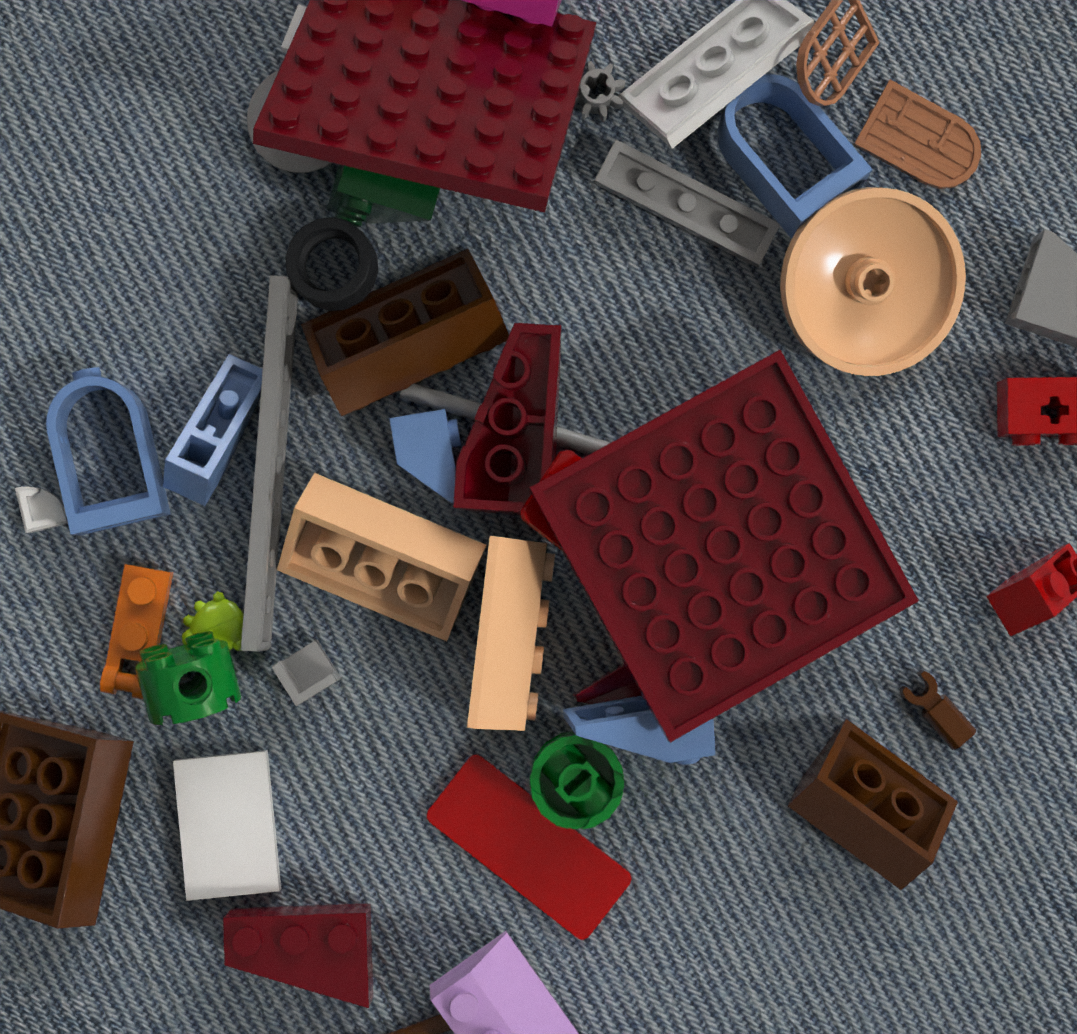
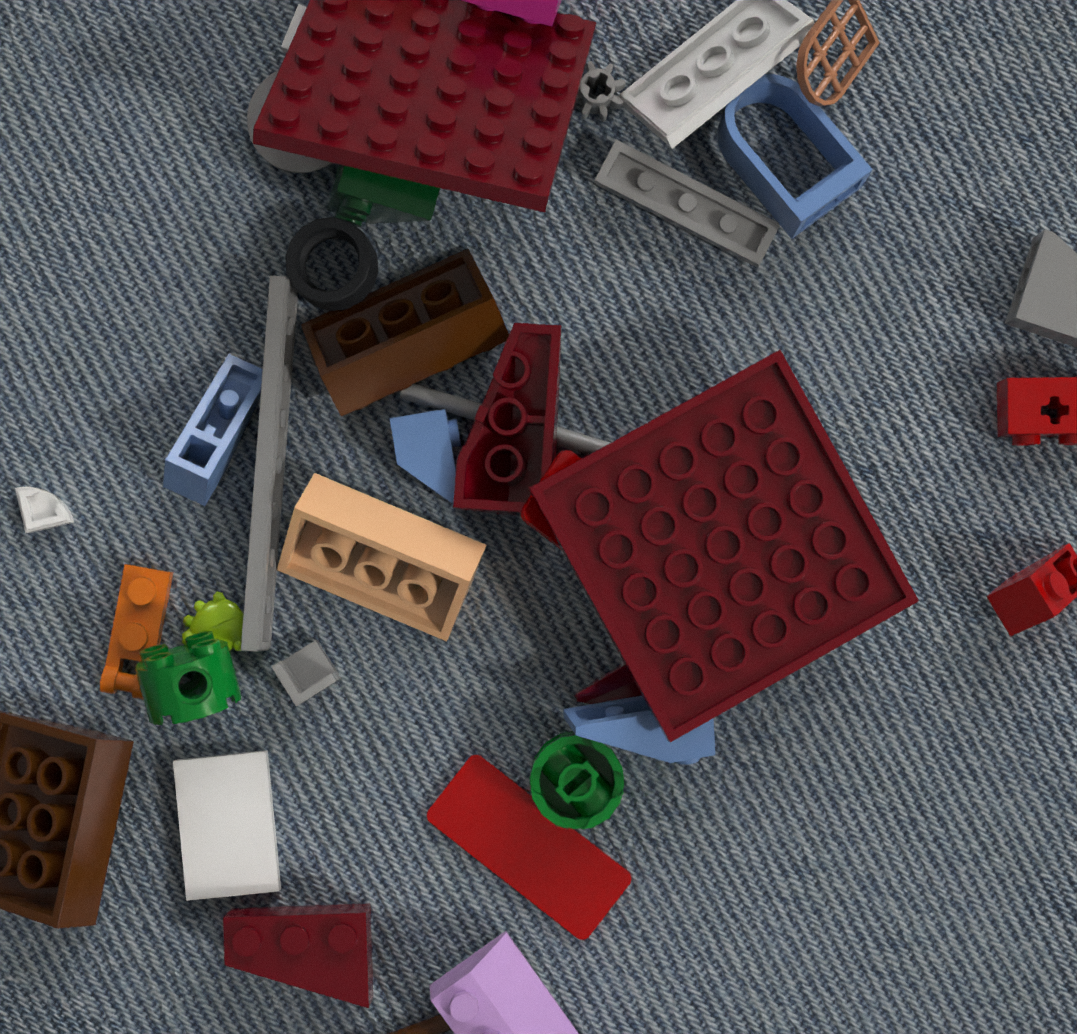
(116, 512): medium blue window -> none
(508, 634): light nougat slope -> none
(873, 281): light nougat dish -> none
(874, 805): reddish brown slope -> none
(920, 138): nougat window -> none
(940, 712): reddish brown bar -> none

